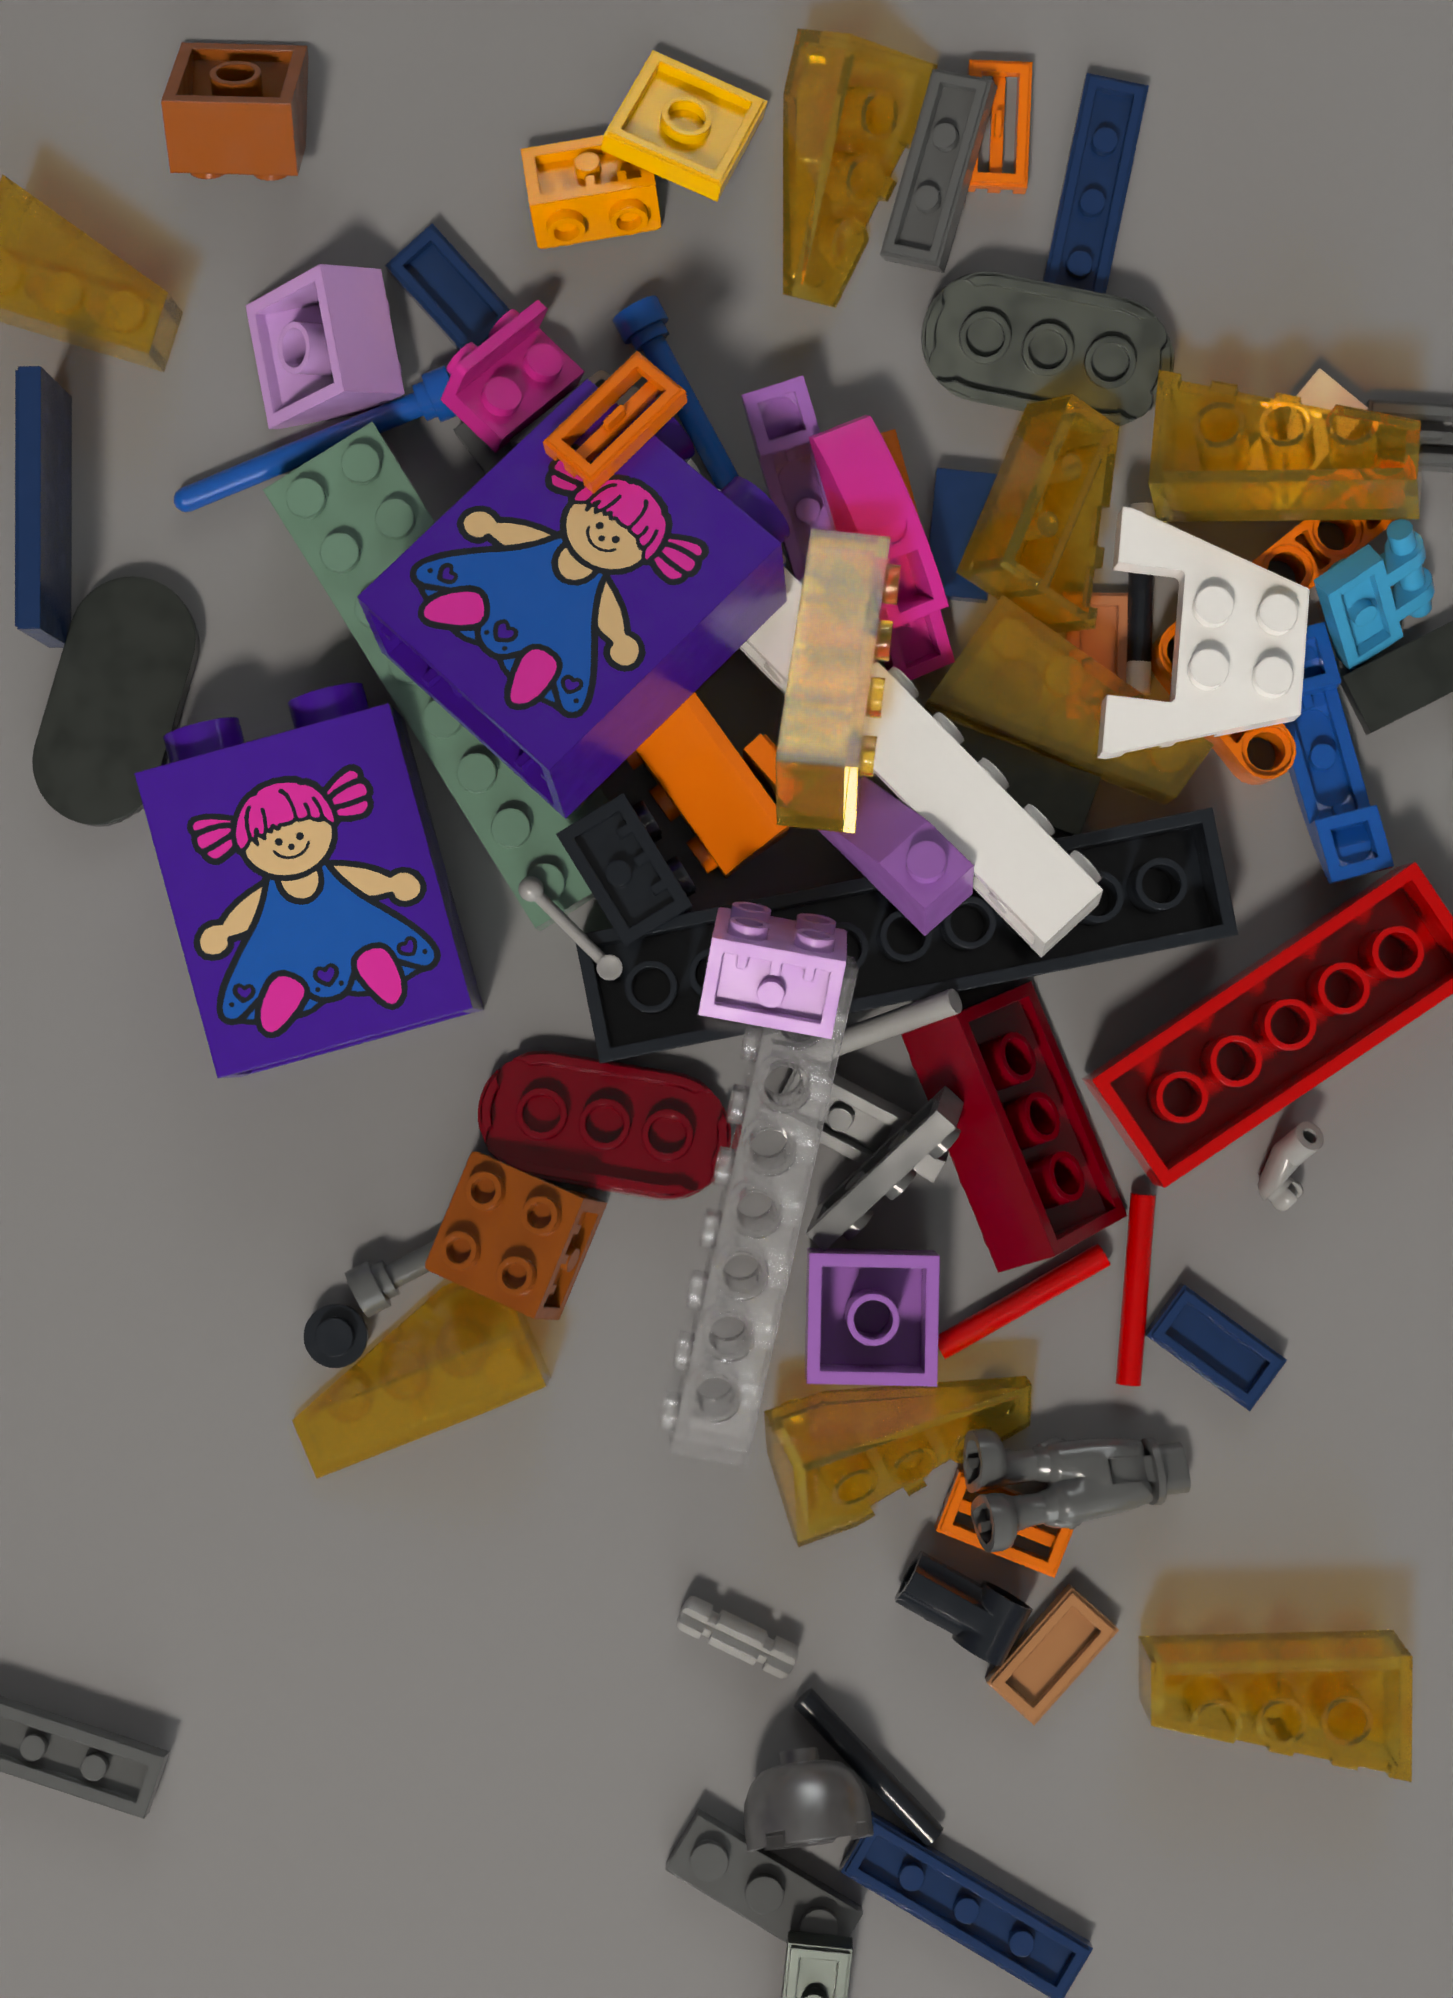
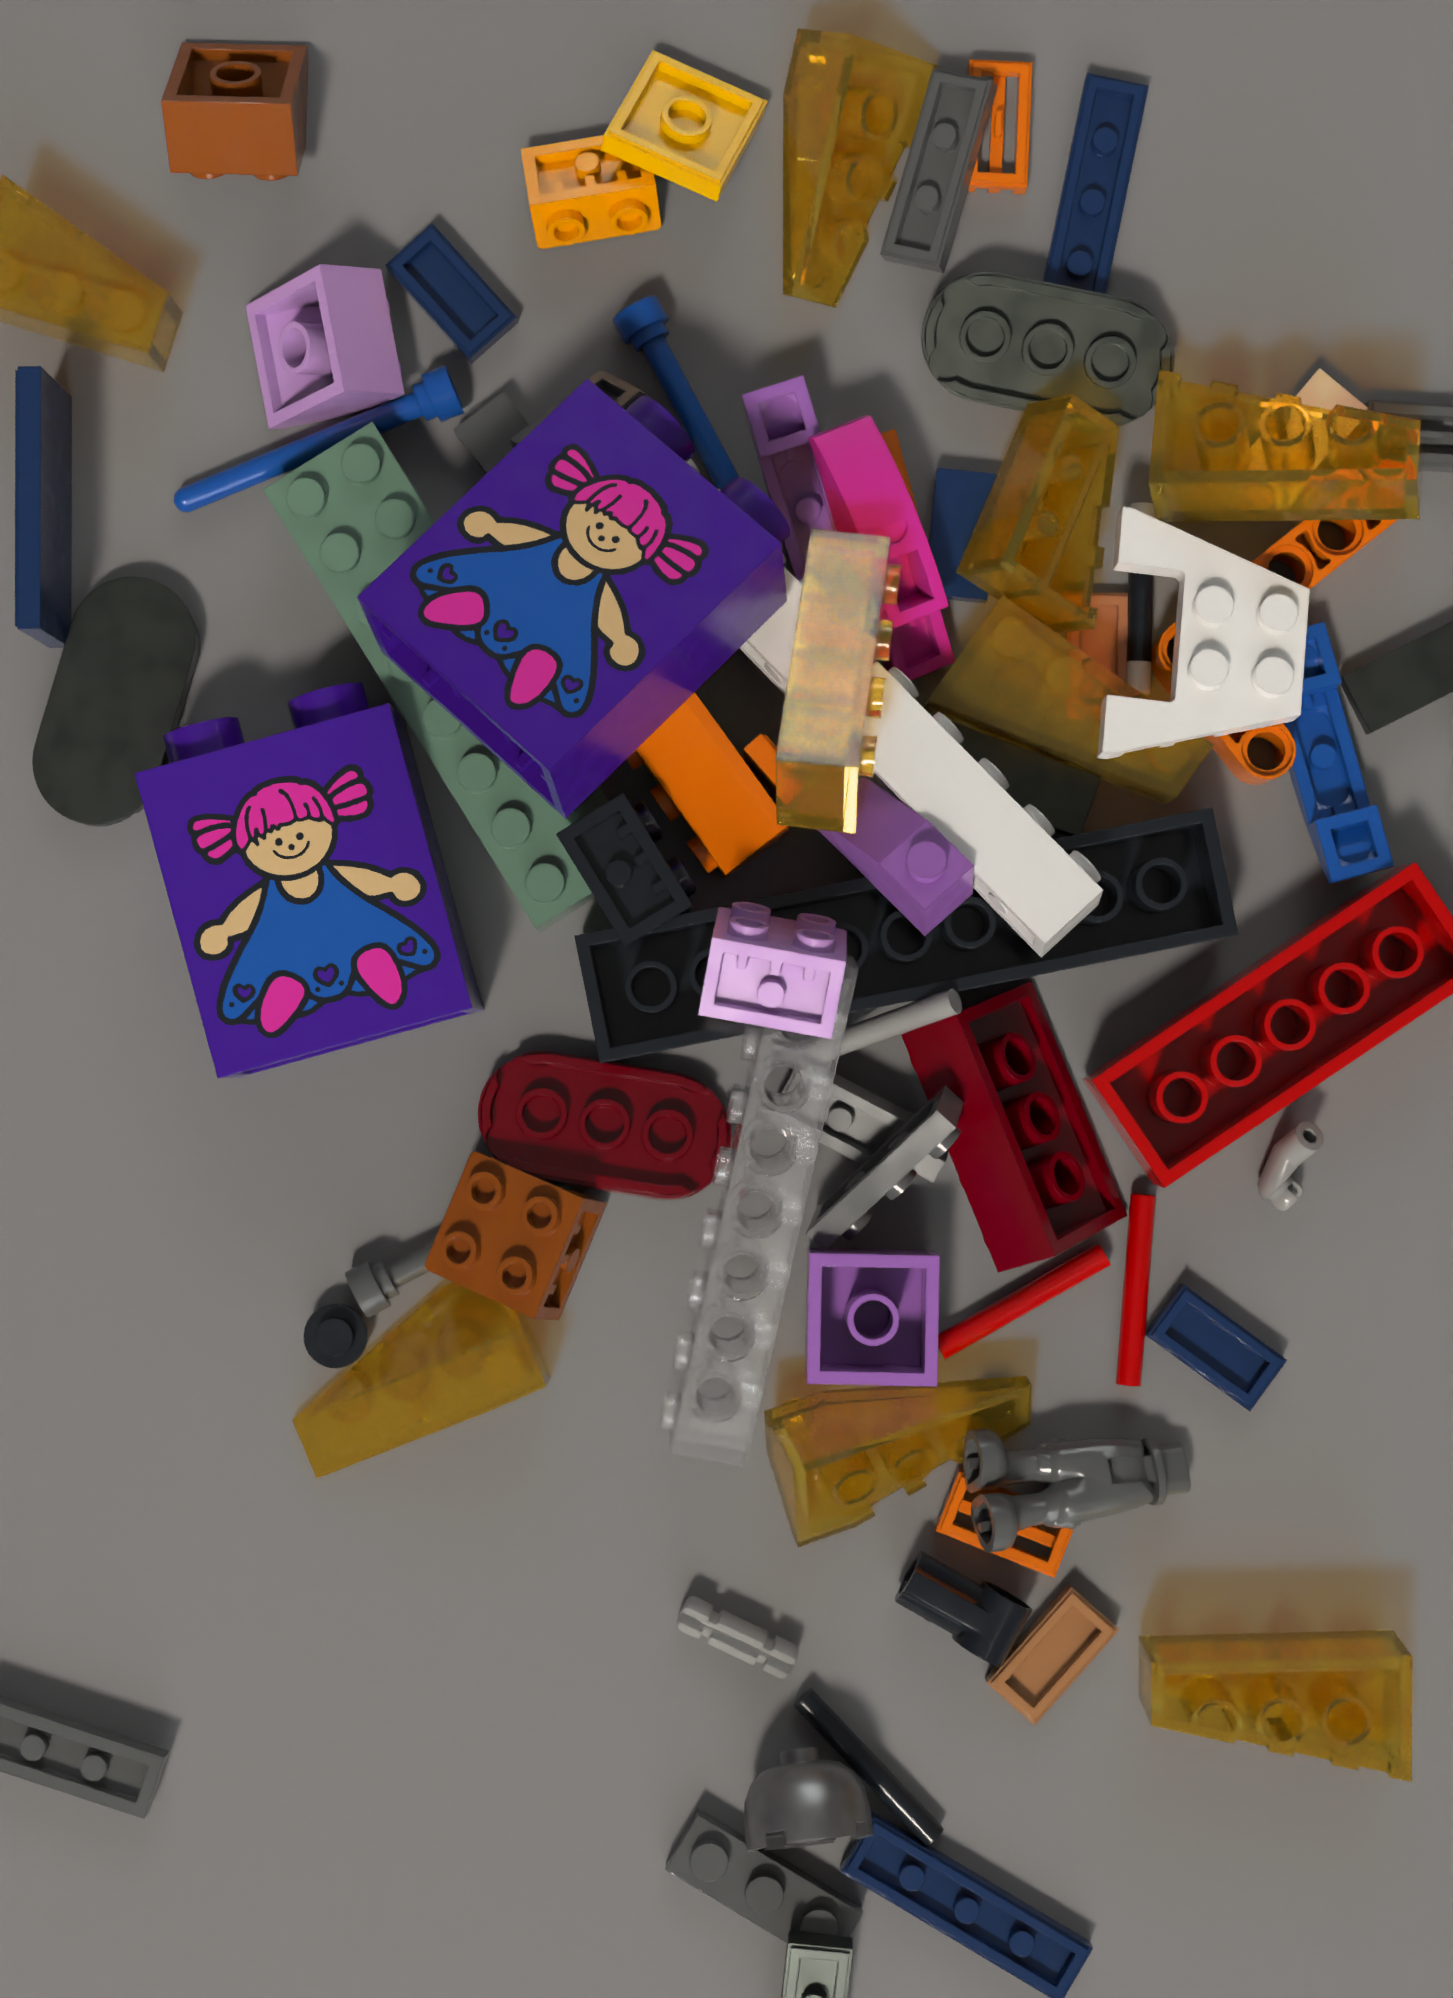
(509, 377): dark pink bracket -> none
(608, 966): light grey hinge -> none
(632, 439): orange tile -> none
(1359, 600): dark azure plate -> none

